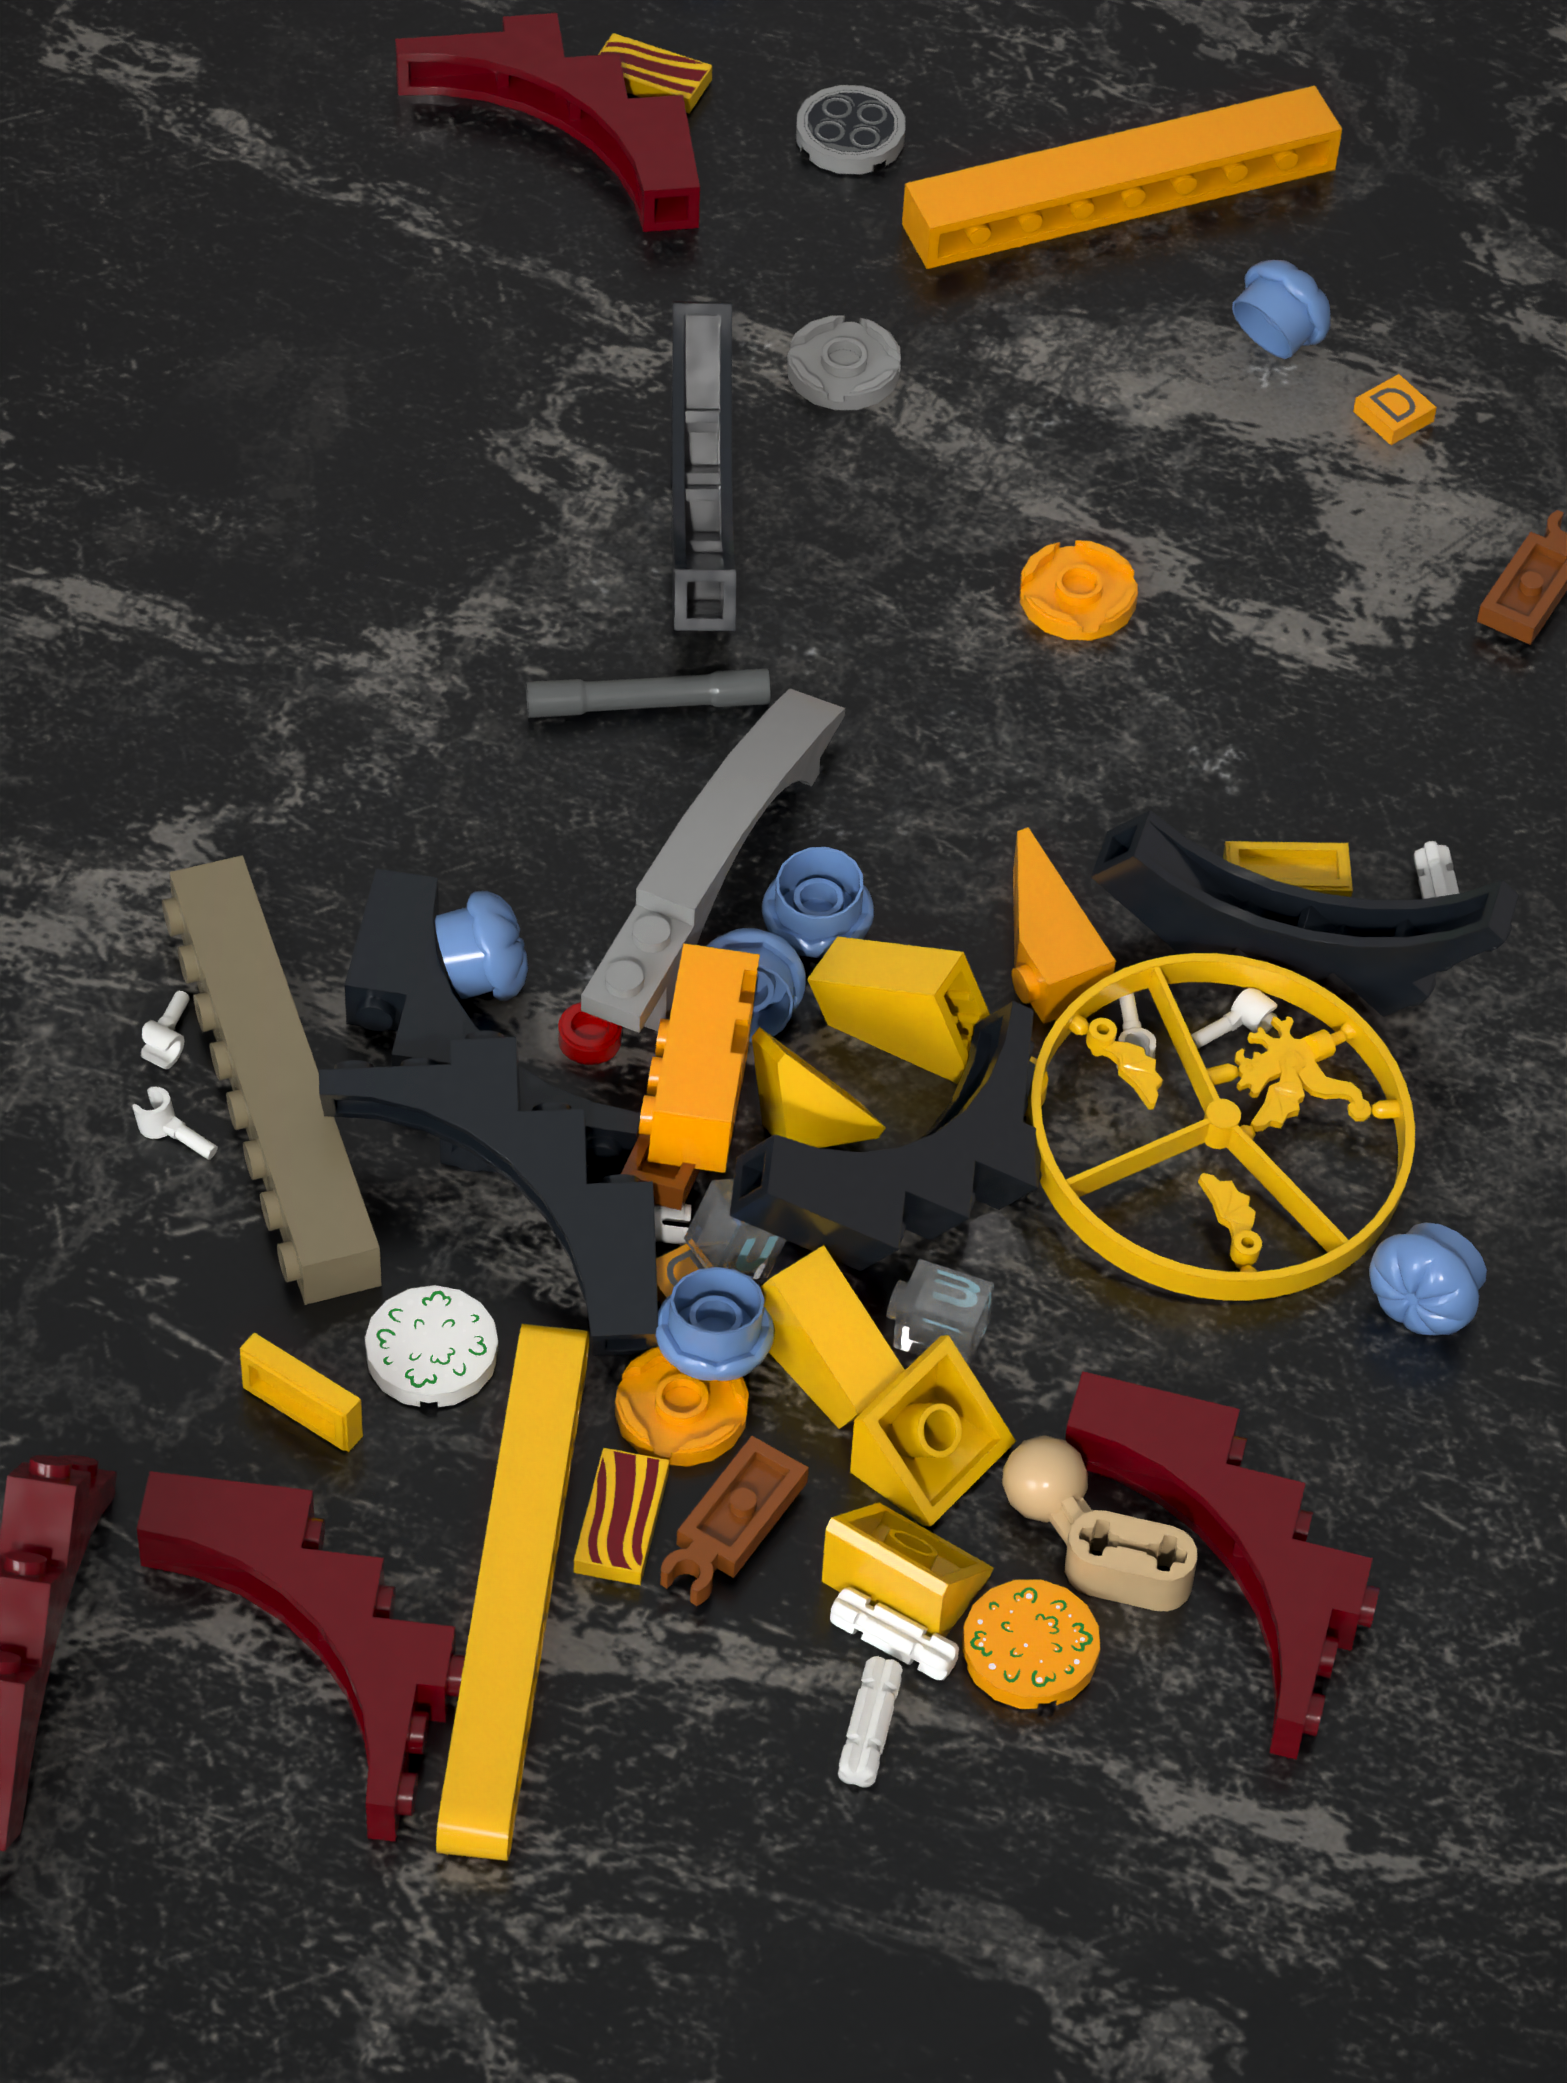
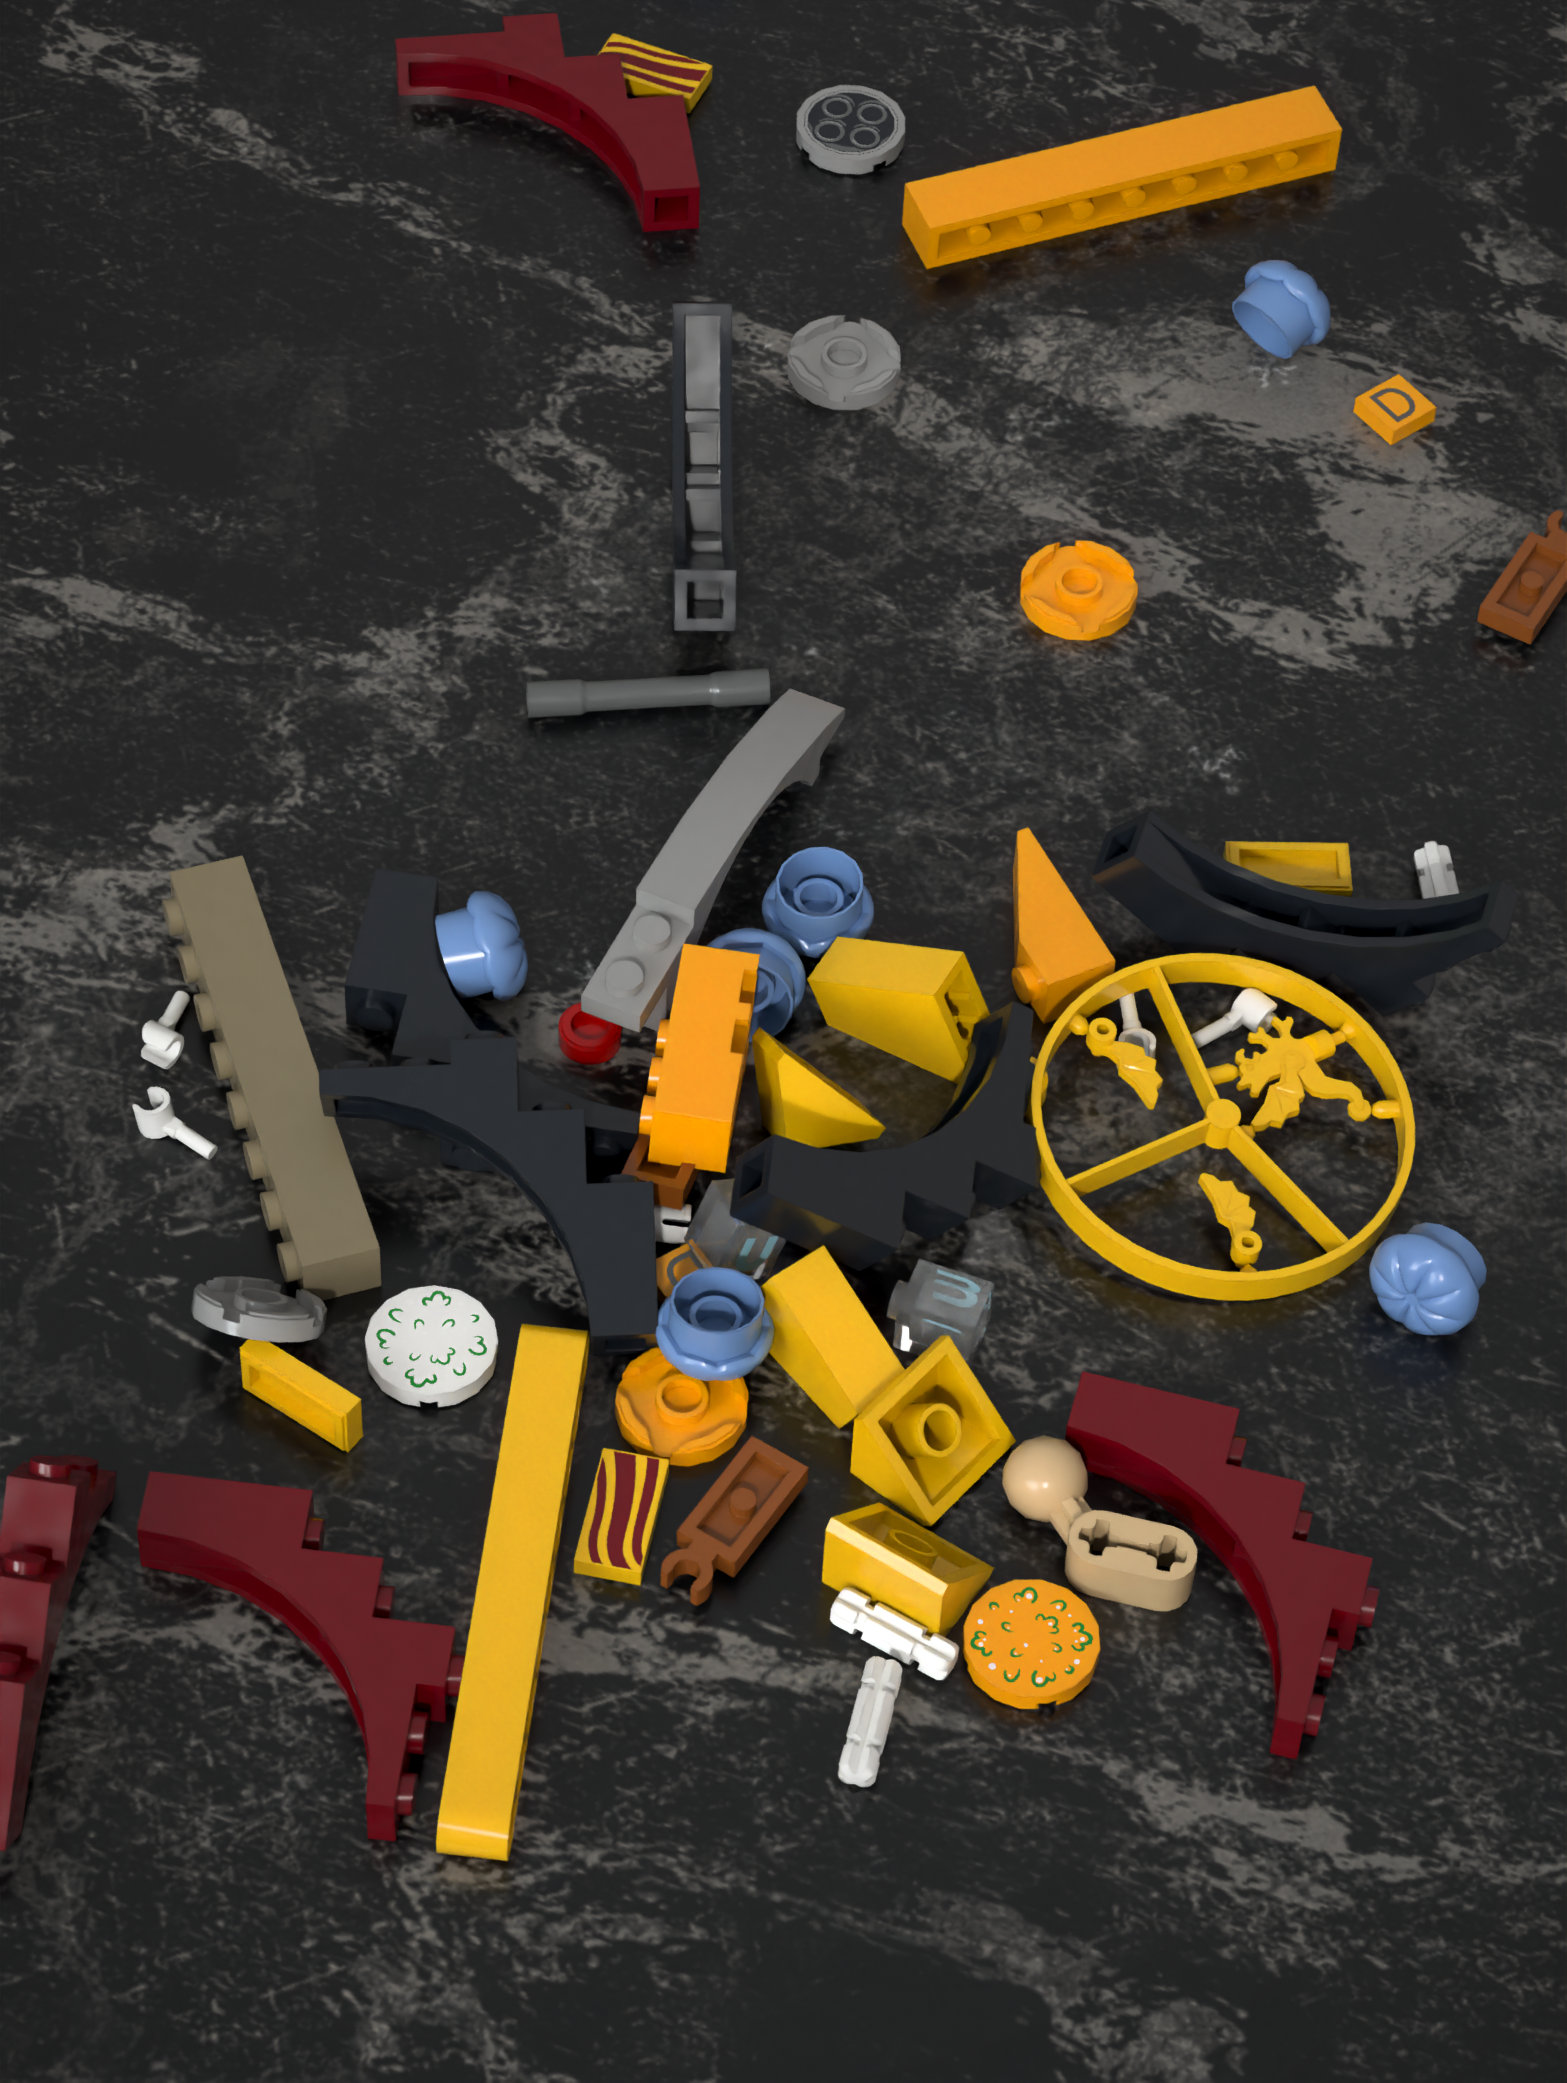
(258, 1310): none -> light grey tile

